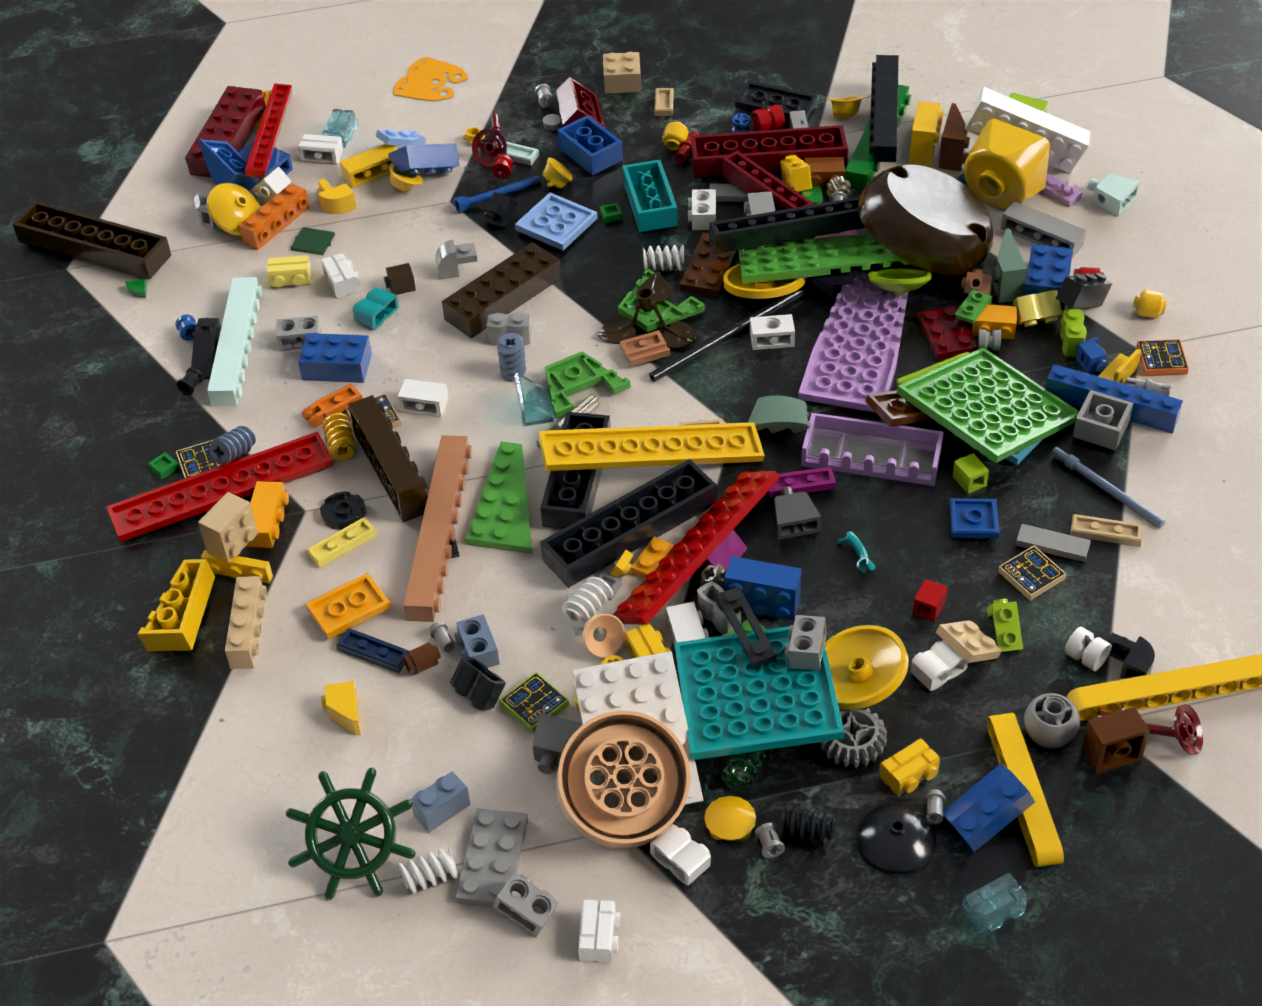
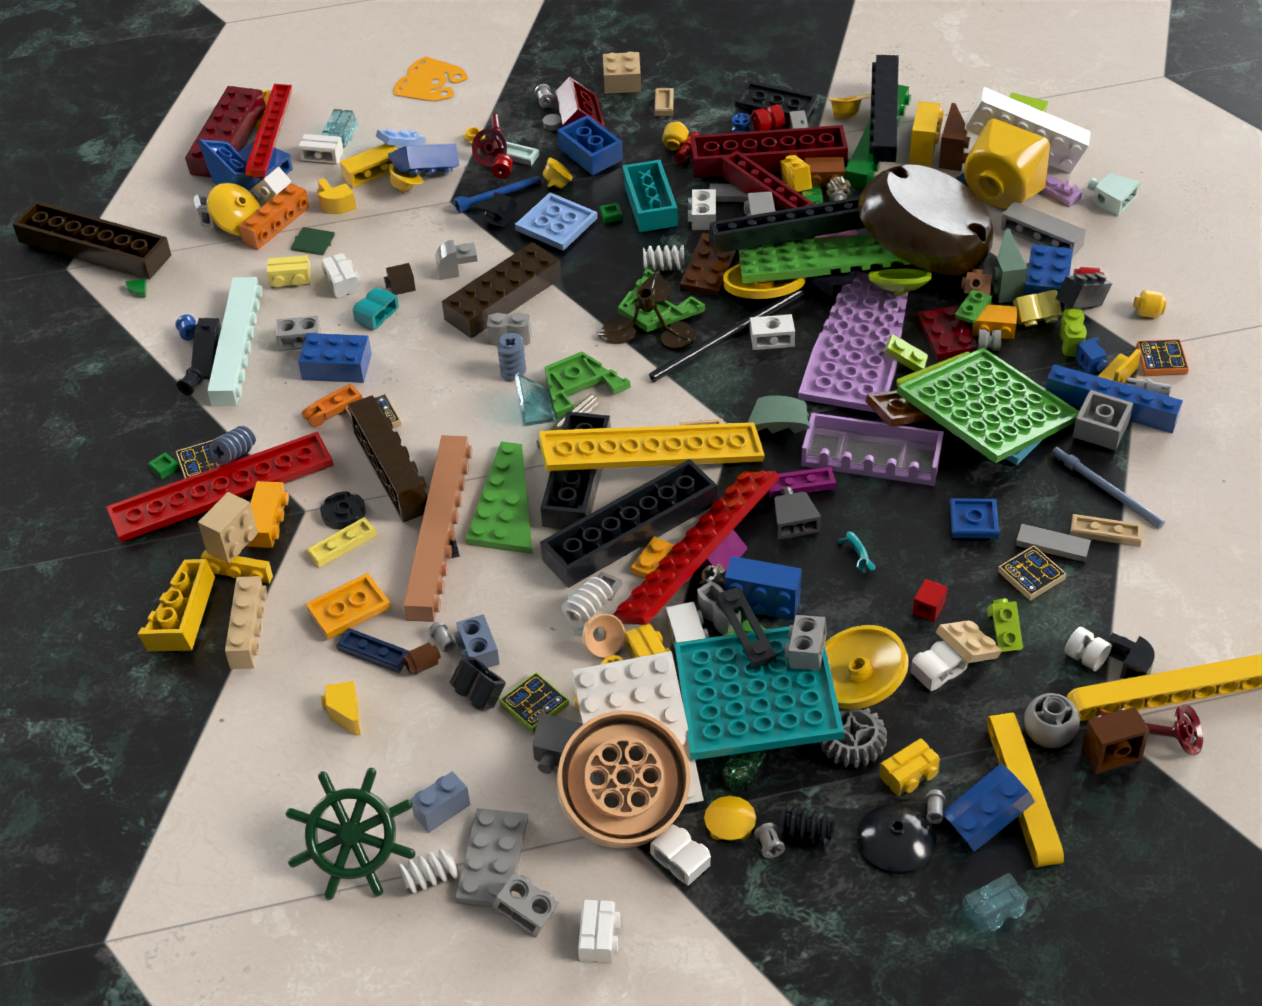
(339, 436): yellow piece -> none
(423, 397): white brick -> none
(622, 565): yellow plate -> none
(644, 348): nougat plate -> none
(905, 353): none -> lime plate
(970, 473): lime brick -> none

